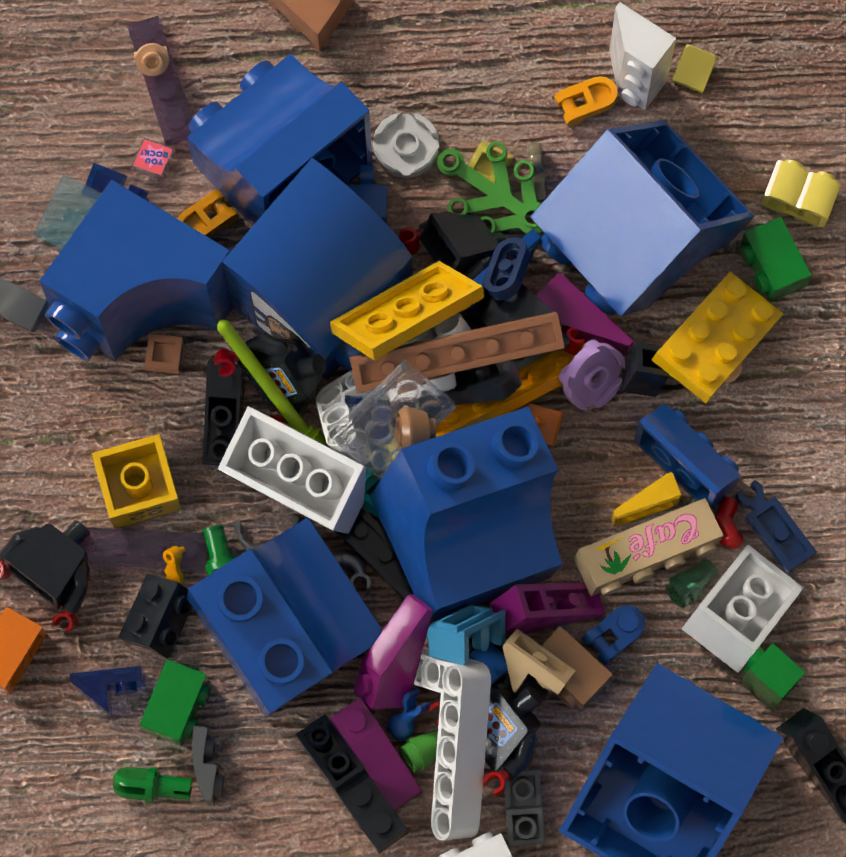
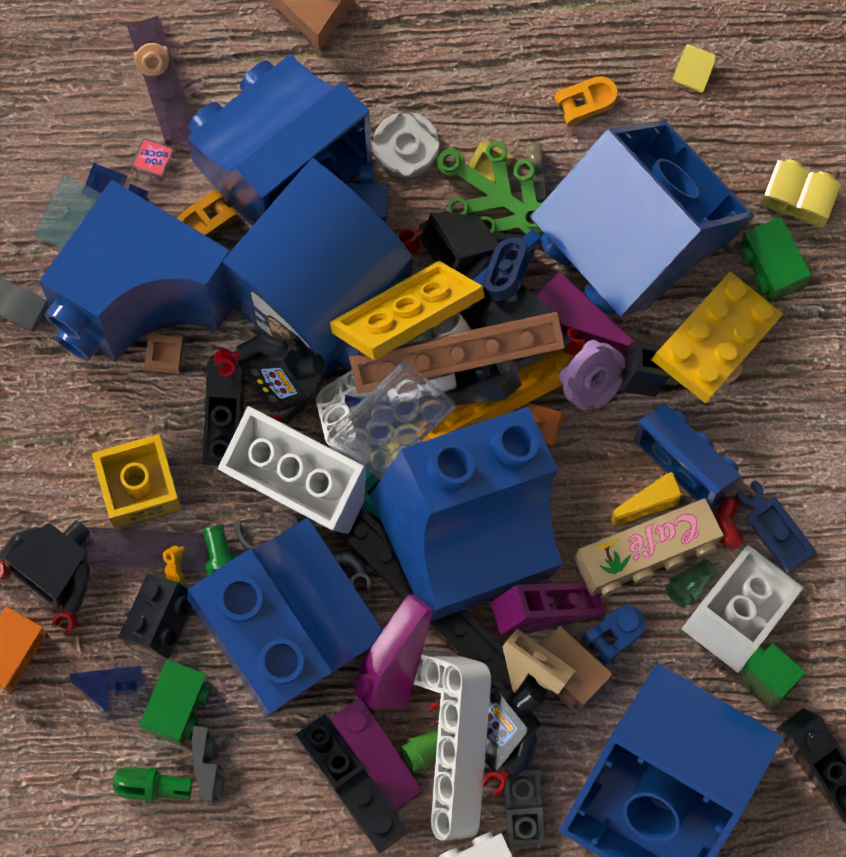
(266, 382): lime piece -> none
(402, 724): blue arm -> none
(413, 427): medium nougat cone -> none
(451, 635): dark azure window -> none
(493, 660): blue tile -> none
(639, 56): white slope -> none

